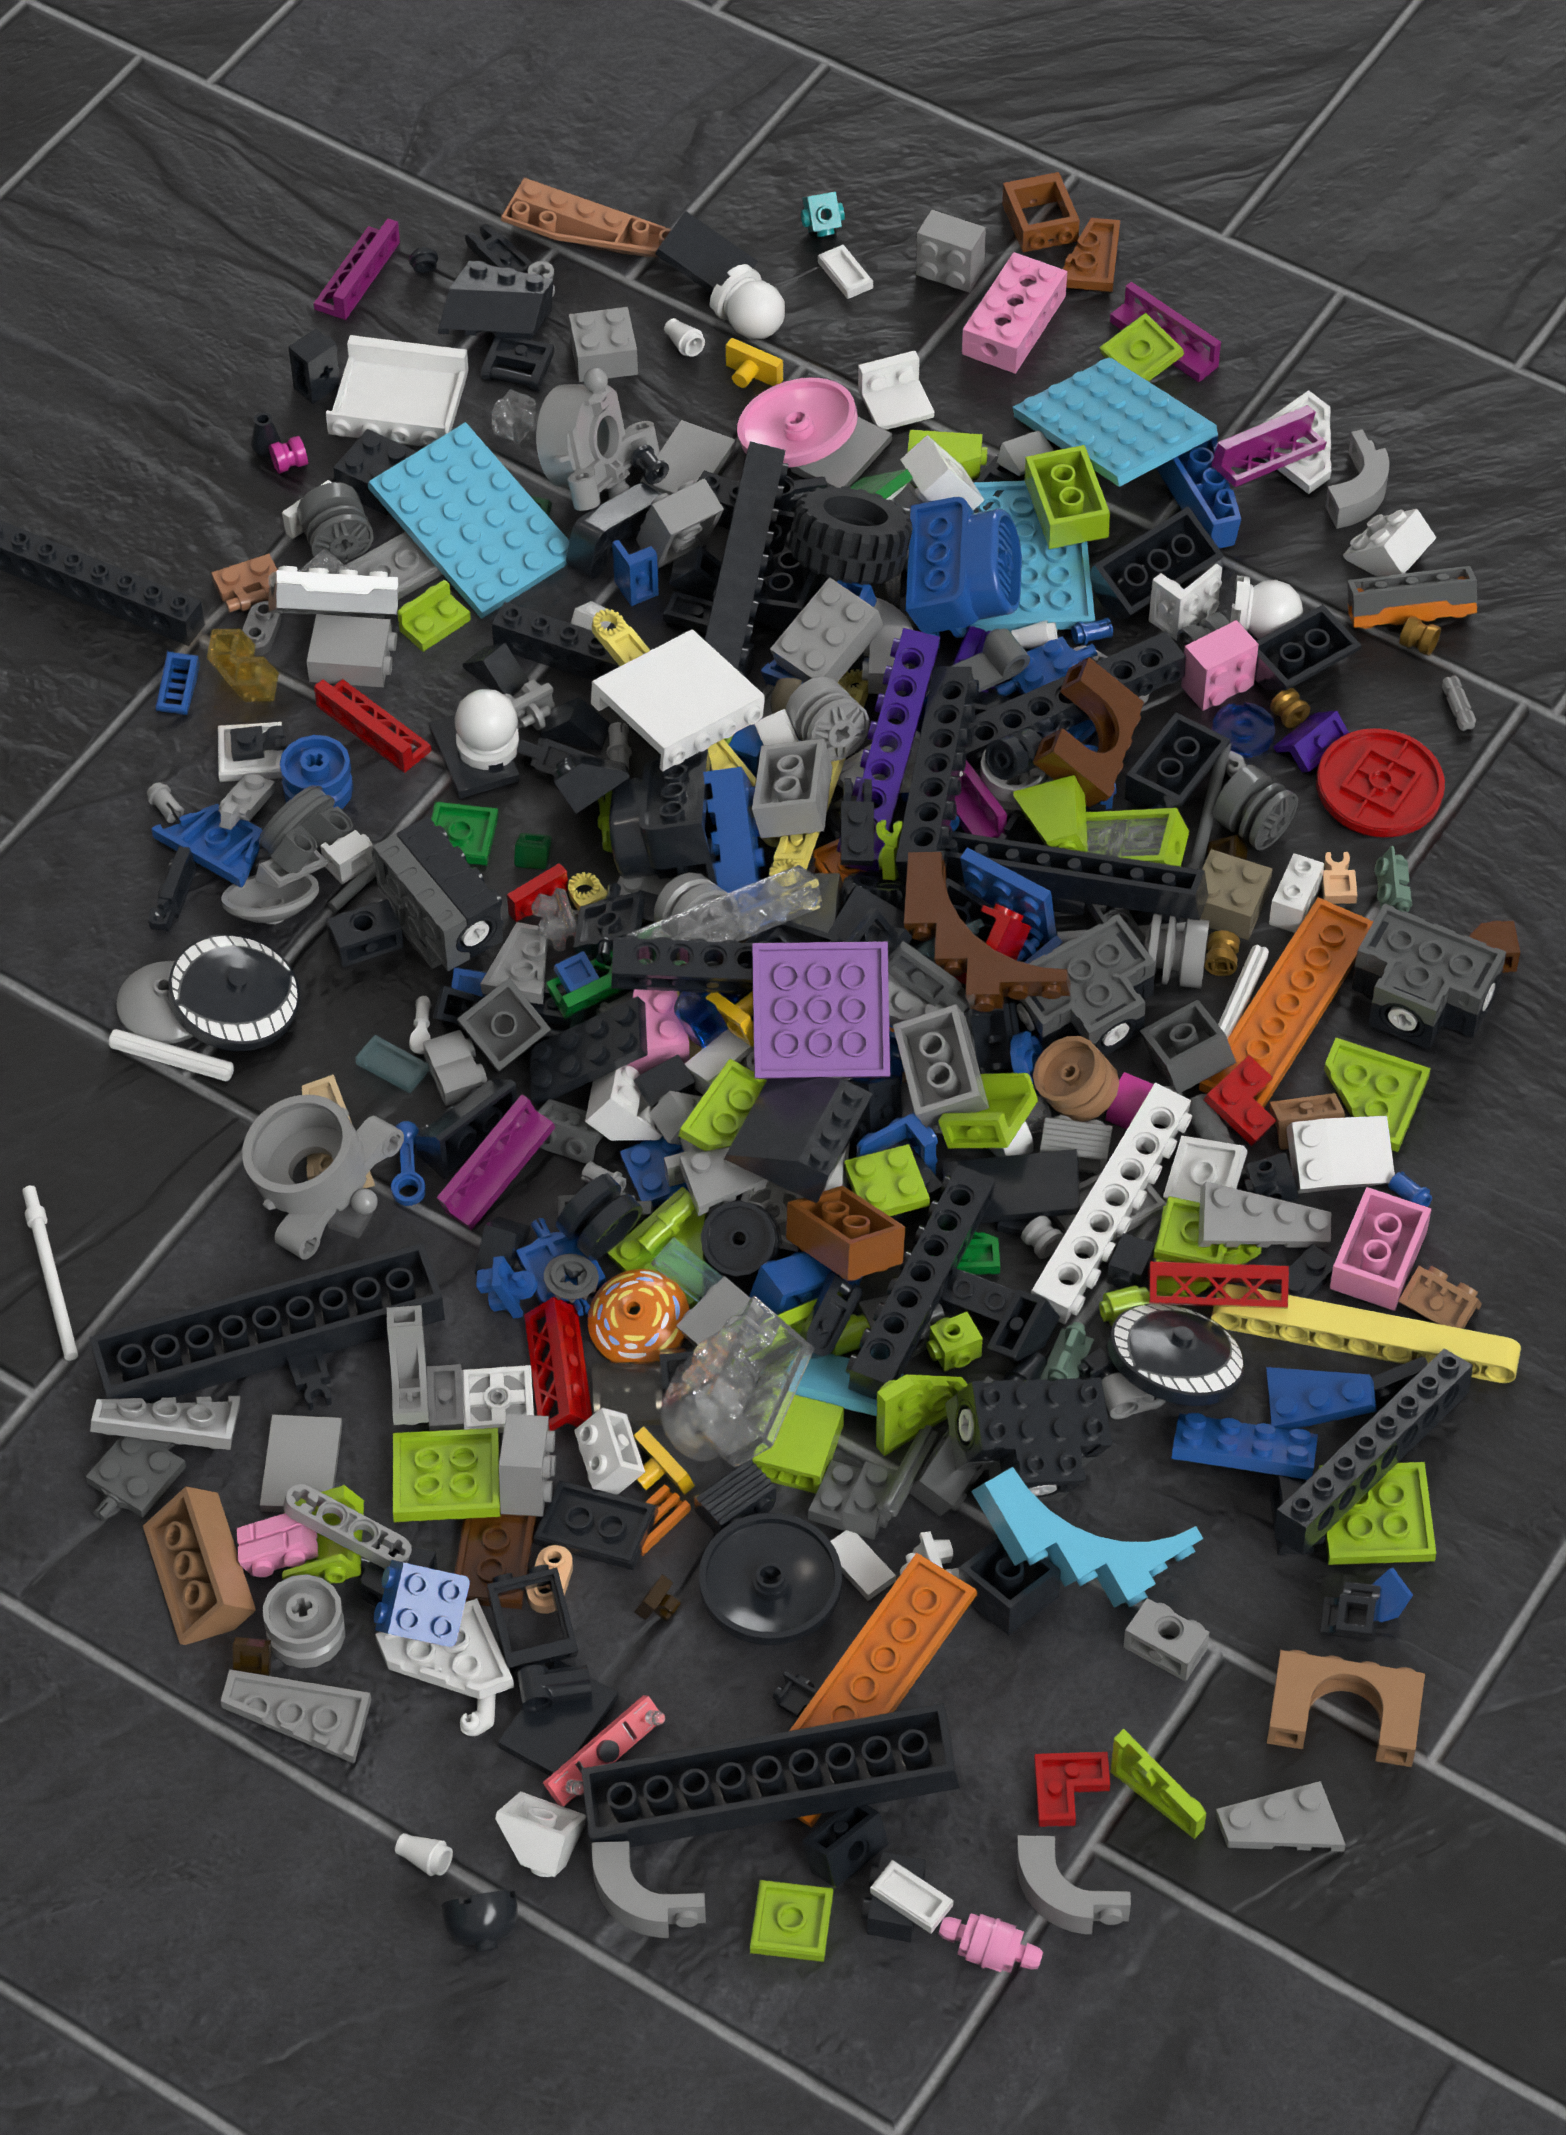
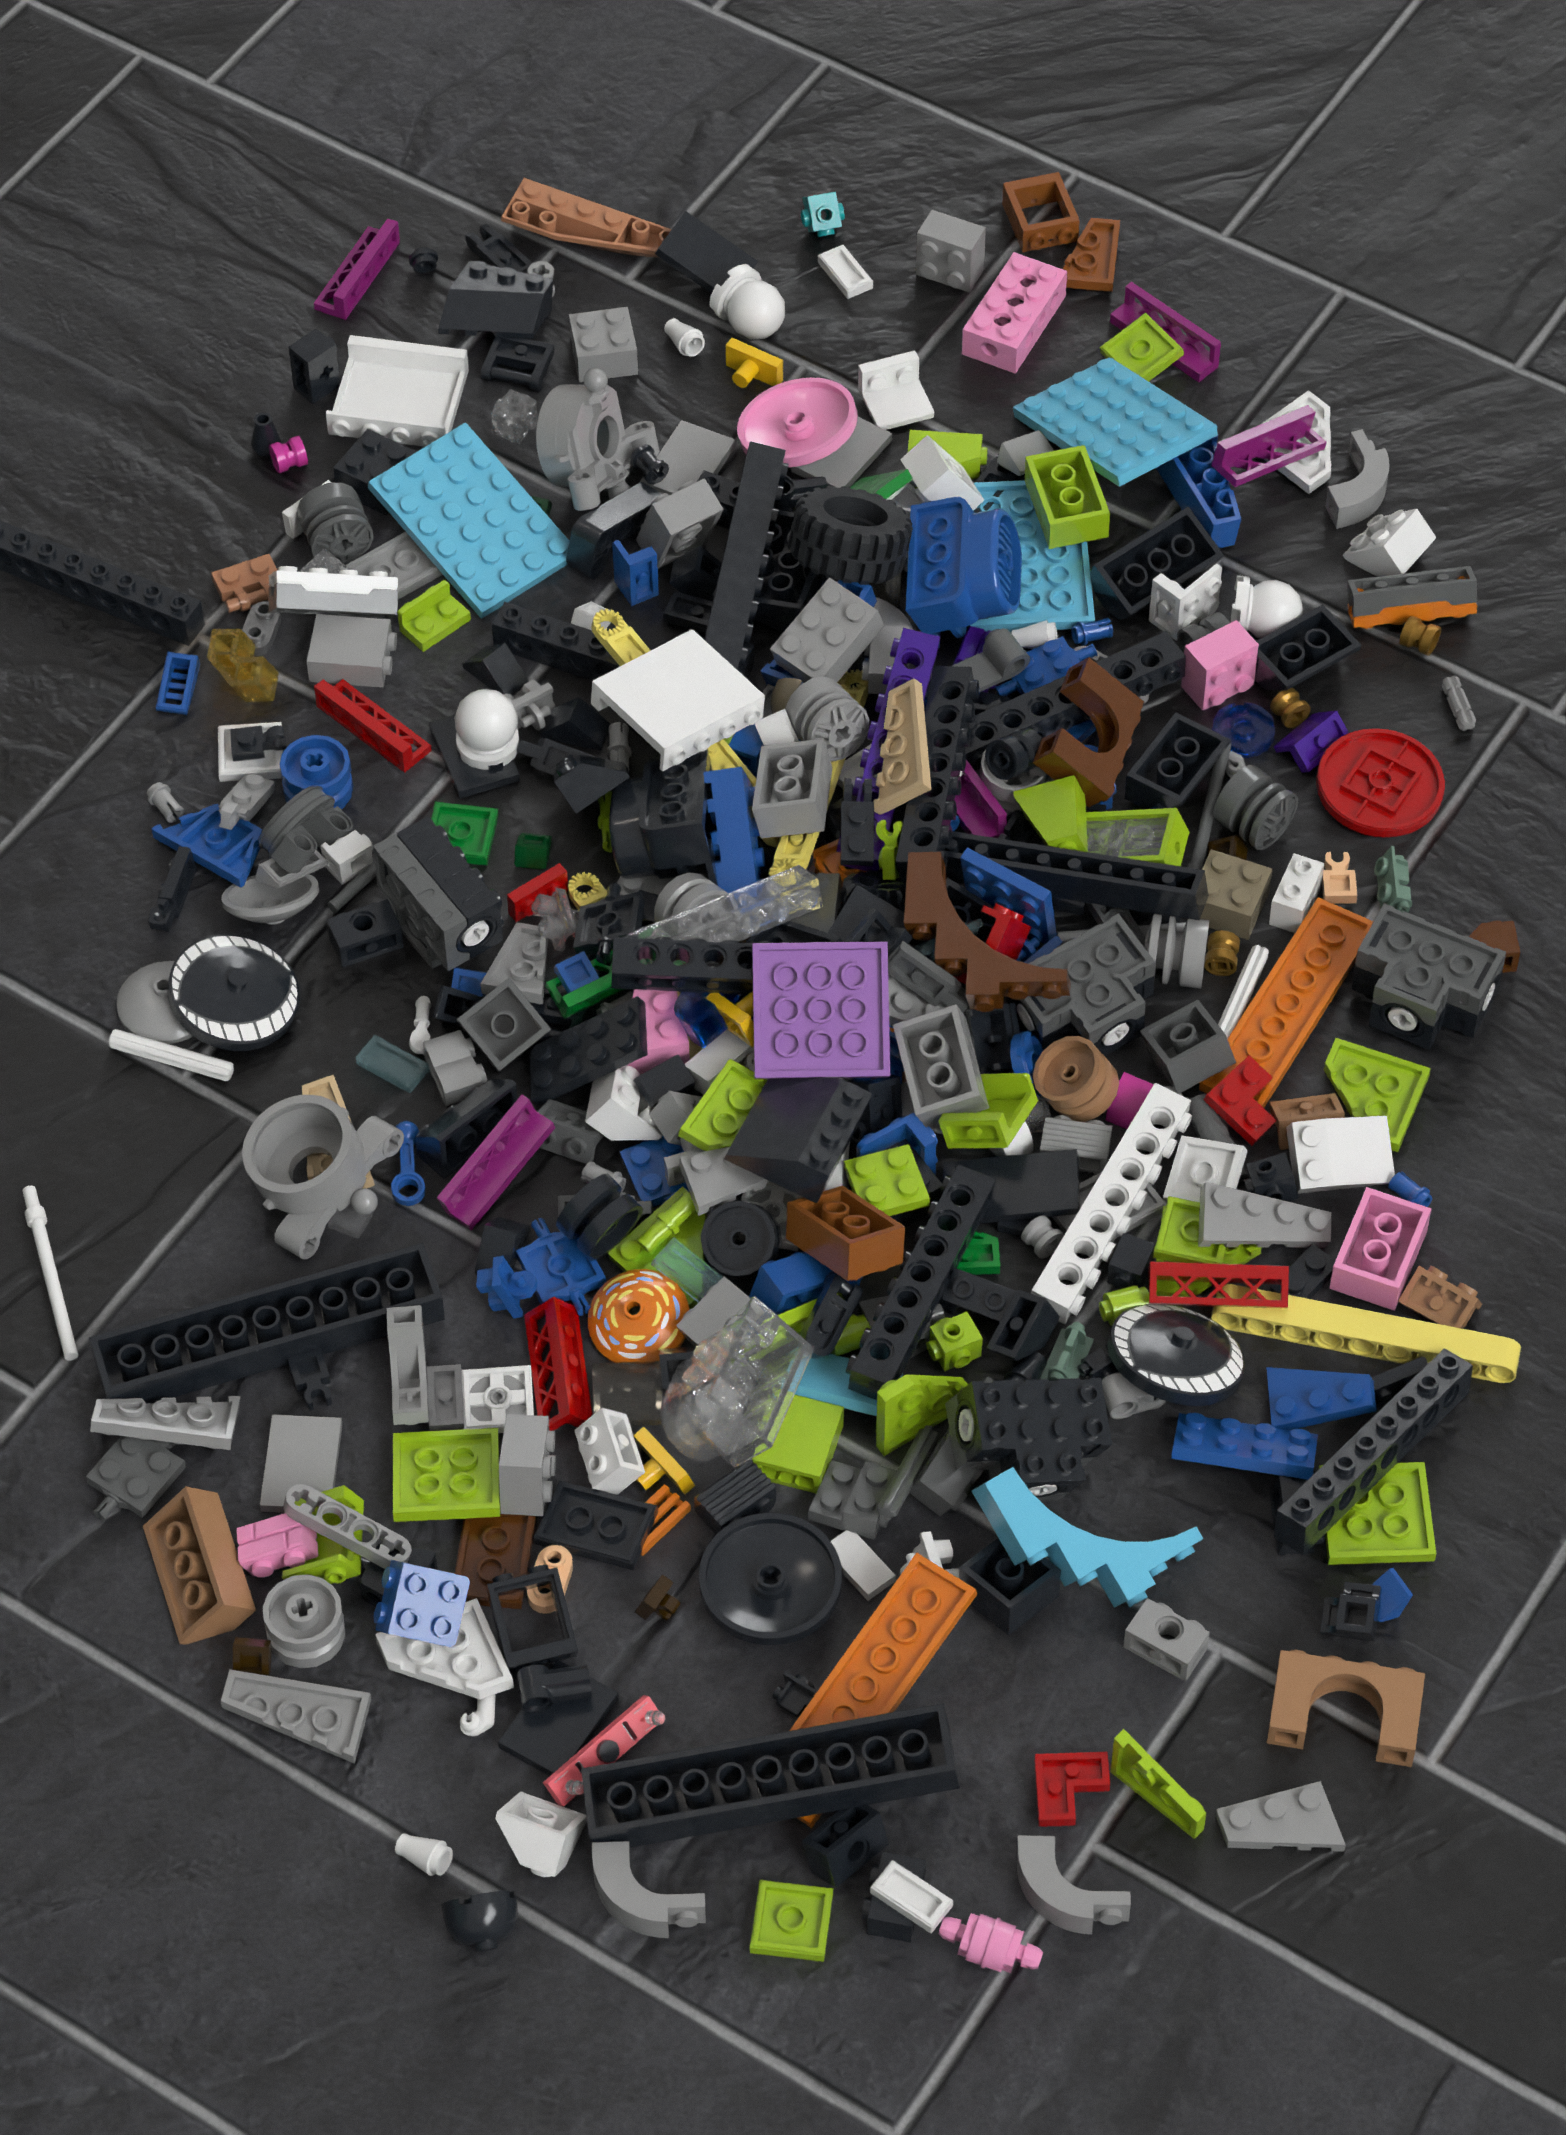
(574, 1266): dark grey gear -> none
(905, 749): none -> tan wing

